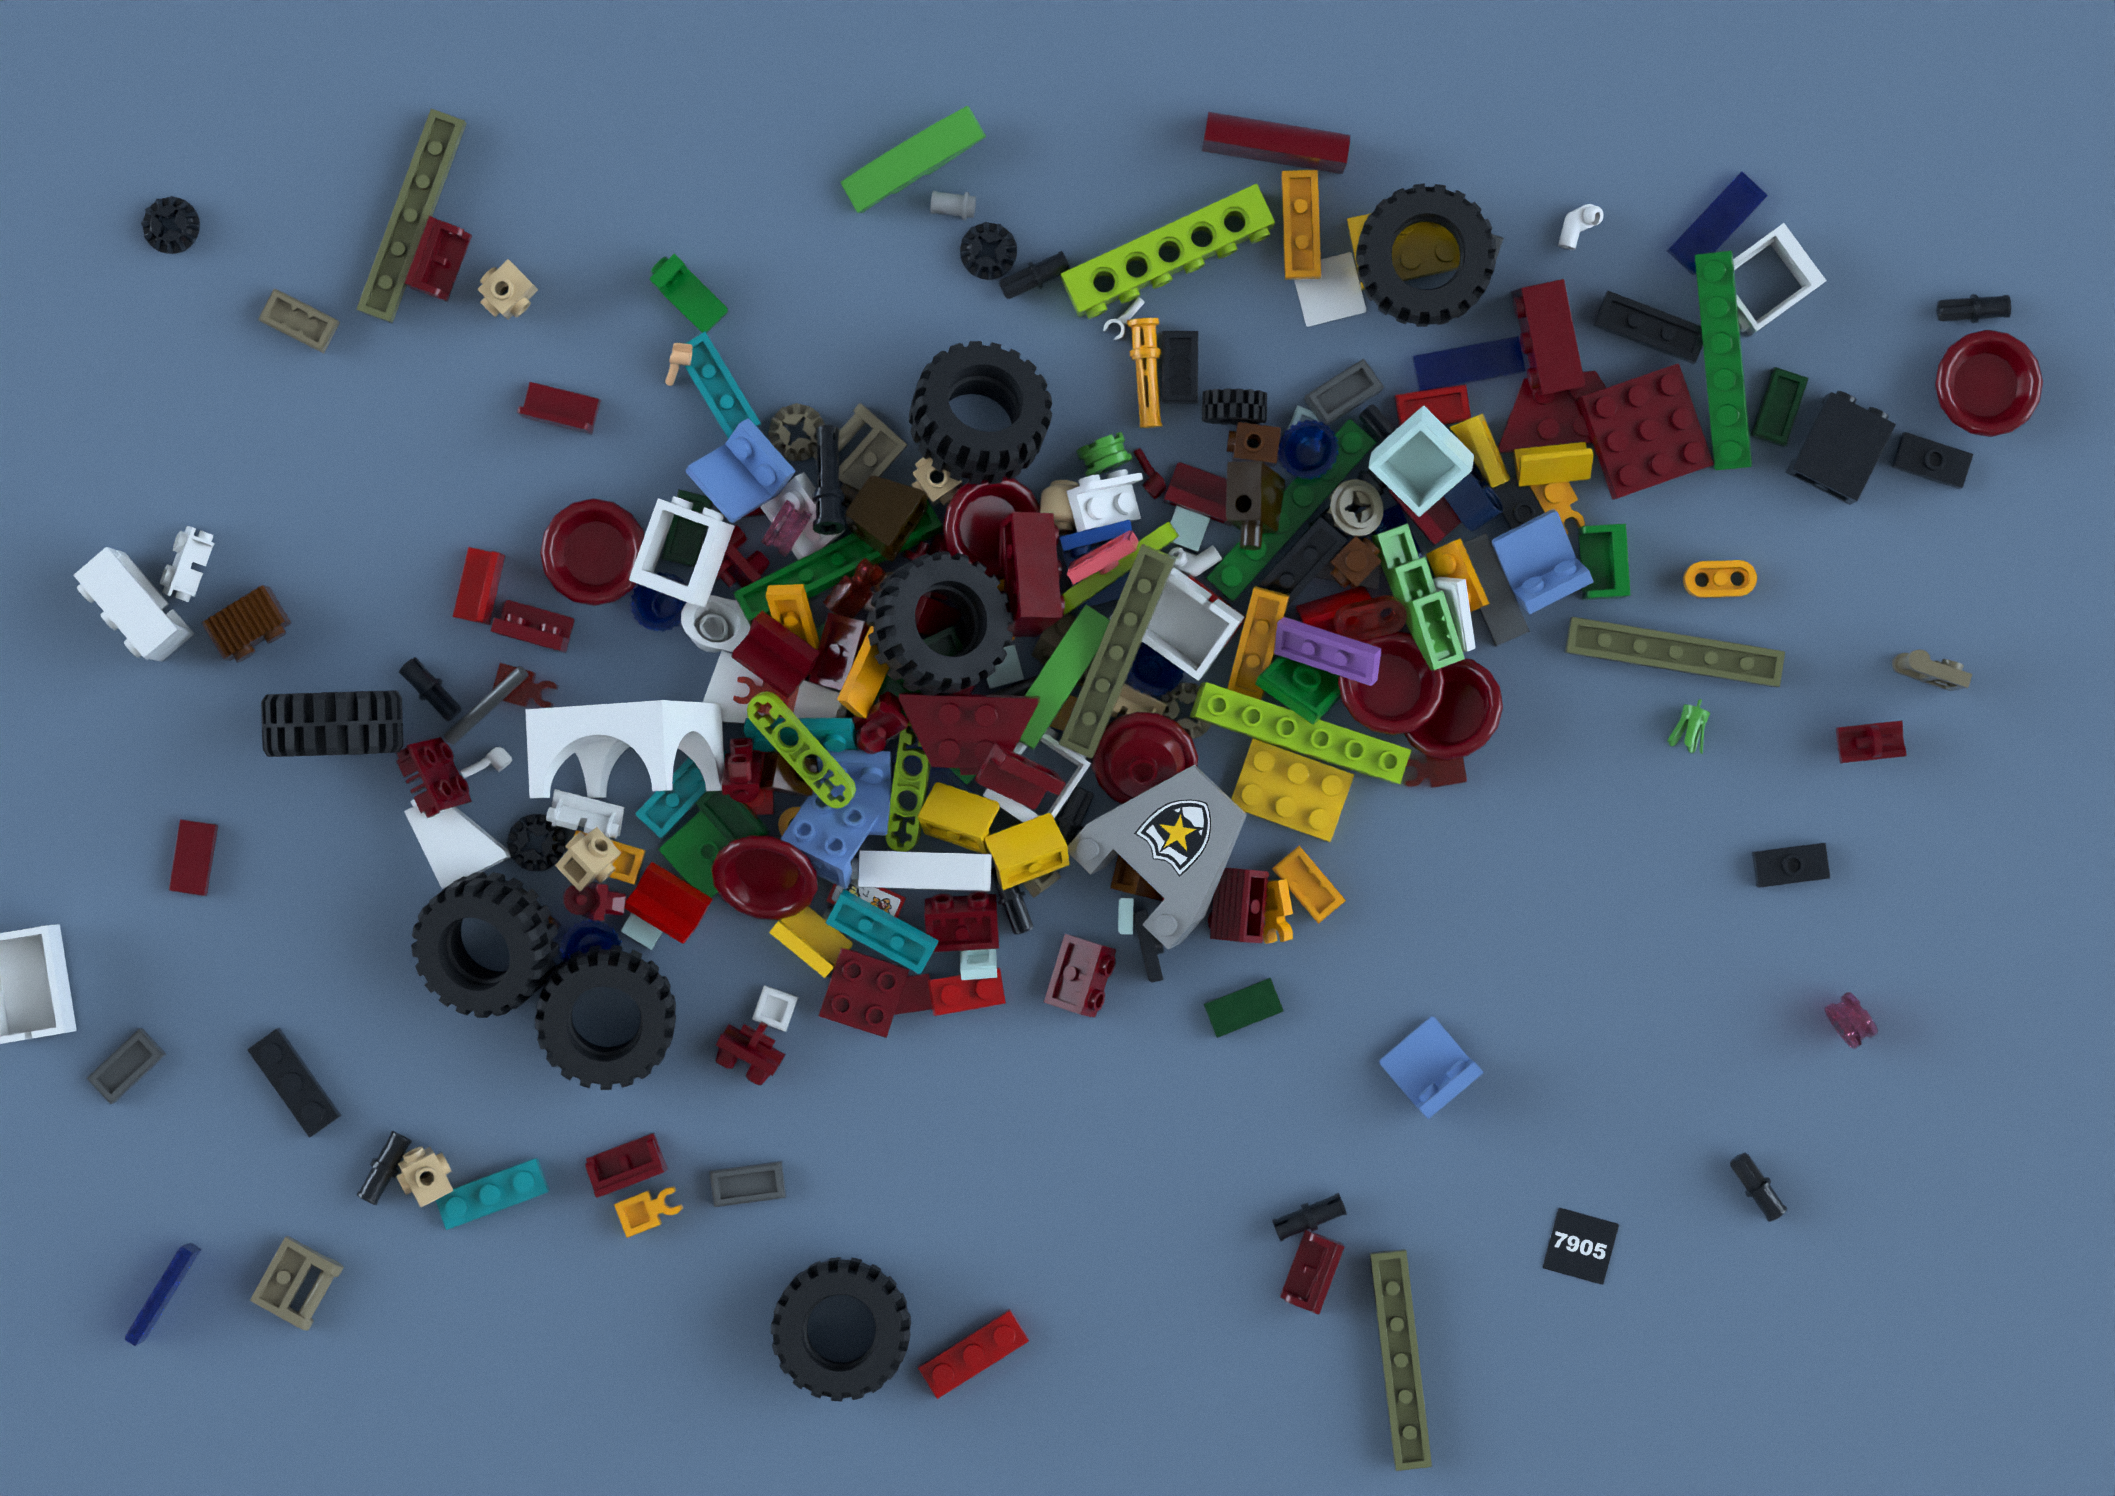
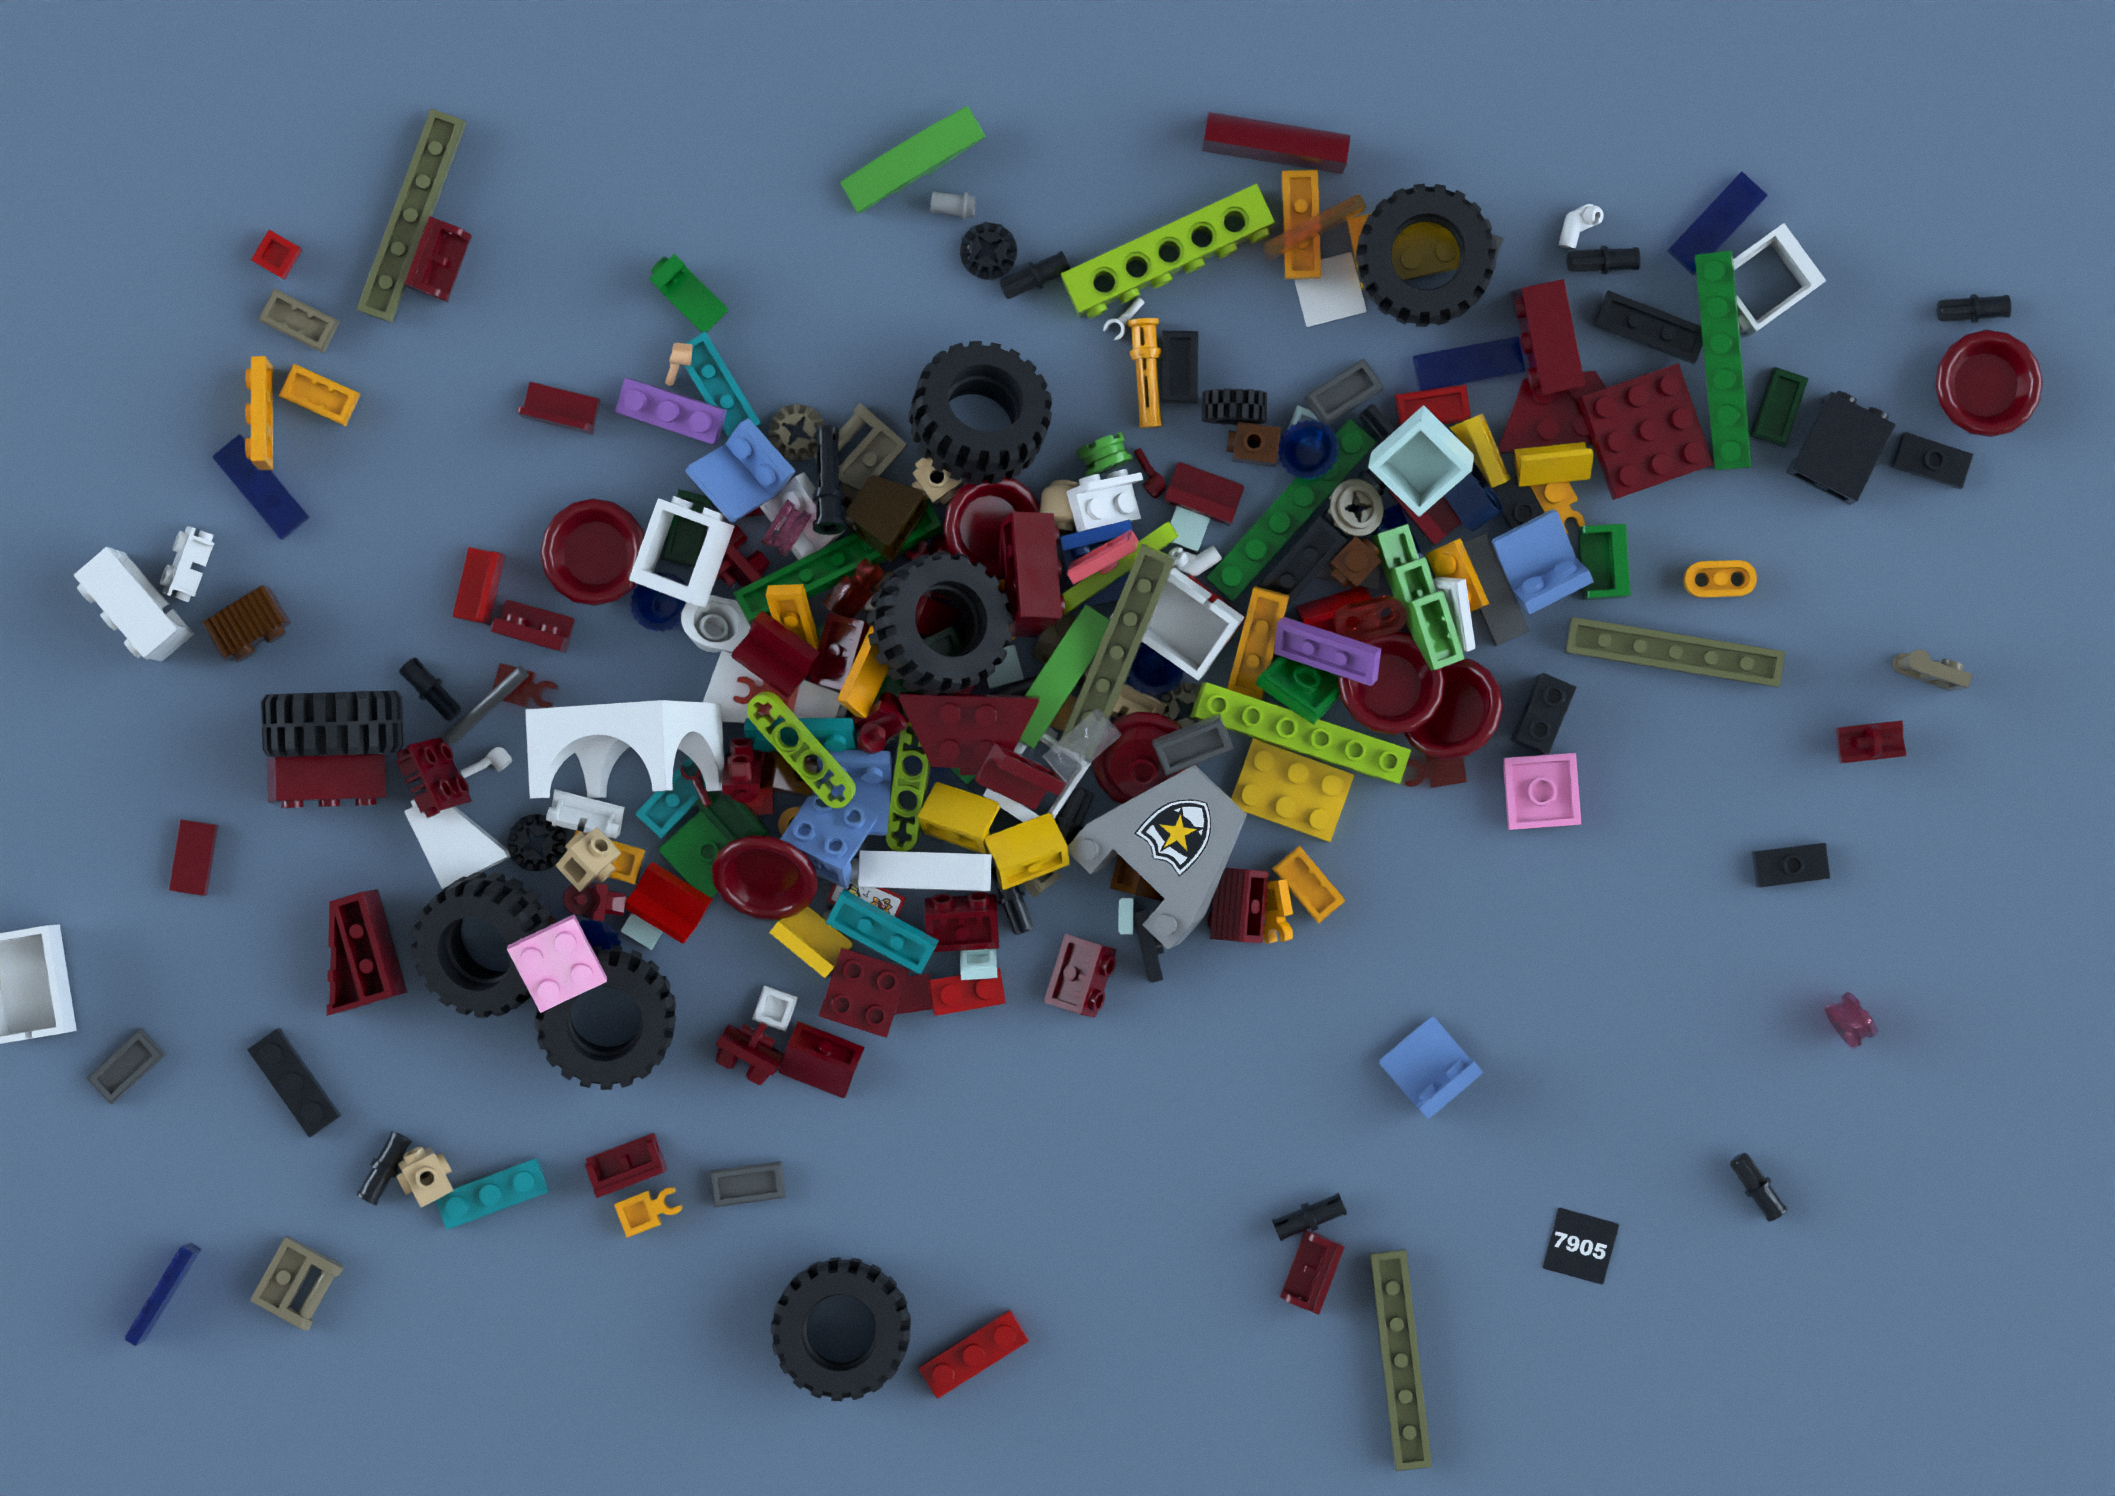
(186, 219): black gear -> none
(260, 413): none -> light orange plate
(261, 489): none -> clear blue tile
(276, 254): none -> red plate
(319, 394): none -> light orange plate
(326, 779): none -> dark red wedge
(362, 954): none -> dark red wedge
(497, 281): tan brick -> none
(557, 963): none -> bright pink plate
(671, 411): none -> medium lavender plate
(698, 784): none -> dark red hand
(821, 1059): none -> dark red panel
(1082, 745): none -> clear plate
(1192, 744): none -> dark grey tile
(1243, 1007): dark green tile -> none
(1253, 501): dark brown torso -> none
(1313, 227): none -> clear orange tile
(1541, 791): none -> bright pink plate
(1543, 713): none -> black brick
(1603, 259): none -> black axle
(1695, 719): bright green piece -> none

